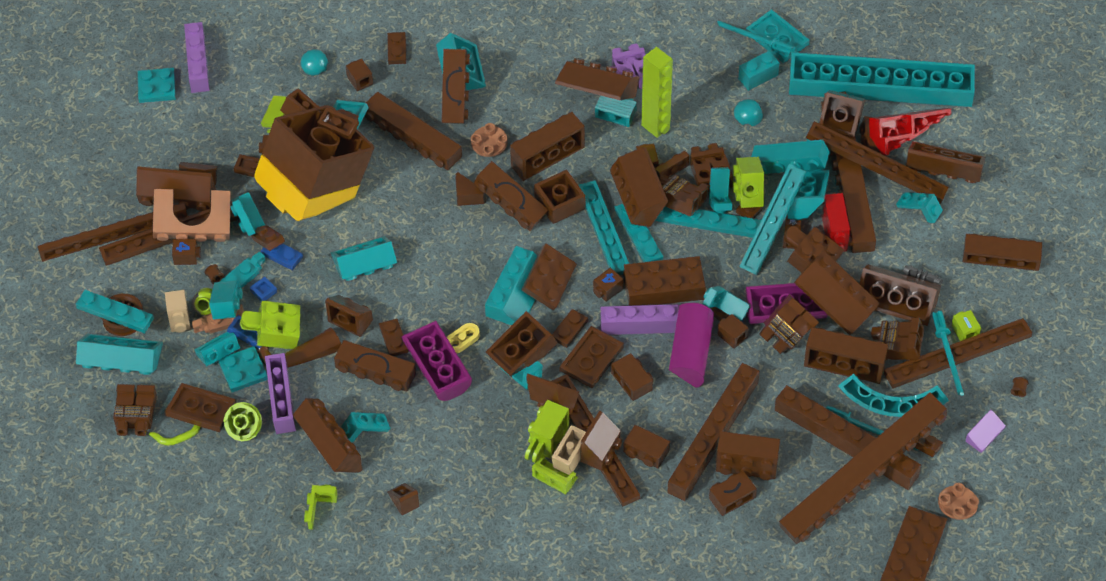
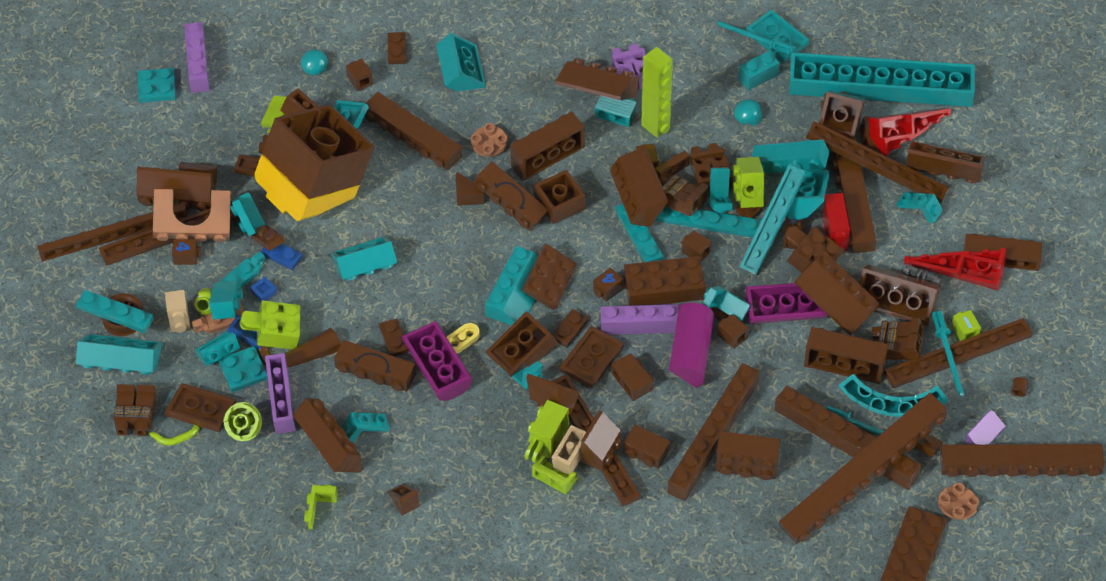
(214, 273): reddish brown axle -> none
(339, 121): reddish brown slope -> none
(348, 314): reddish brown slope -> none
(454, 86): reddish brown brick -> none
(604, 227): teal plate -> none
(696, 245): none -> reddish brown brick
(732, 493): reddish brown brick -> none
(788, 323): reddish brown hips -> none
(979, 268): none -> red wedge
(1021, 459): none -> reddish brown brick

